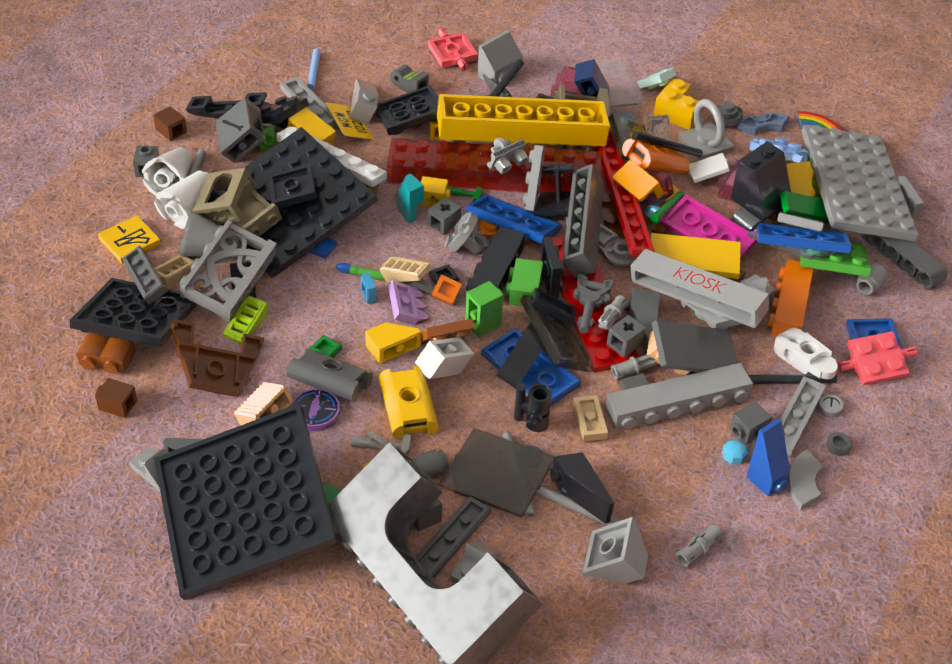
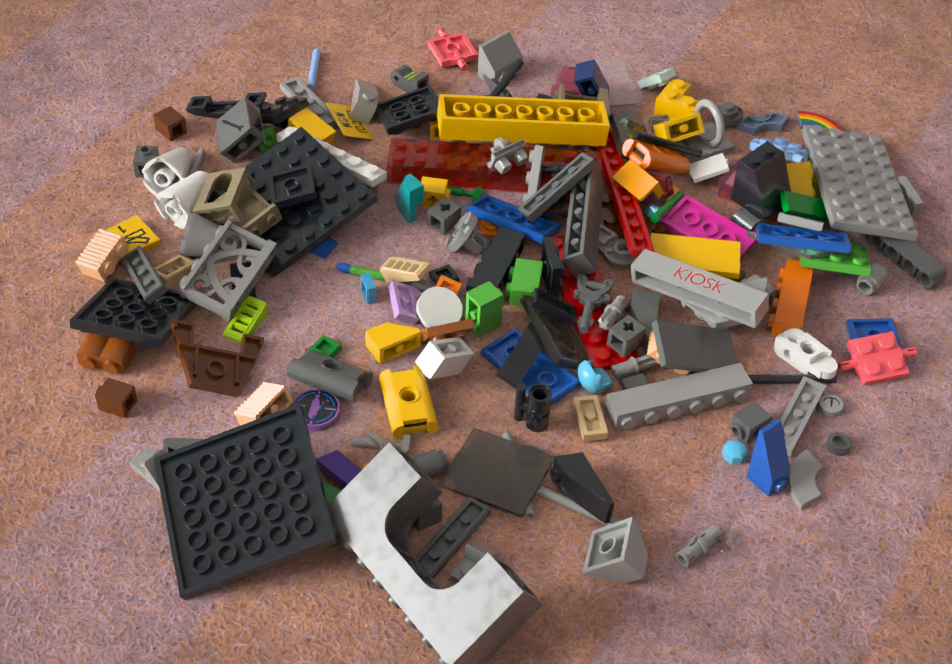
(102, 254): none -> light nougat brick
(338, 468): none -> dark purple tile
(438, 307): none -> white tile
(557, 186): none -> dark grey plate
(592, 379): none -> medium azure hair
(680, 127): none -> yellow brick

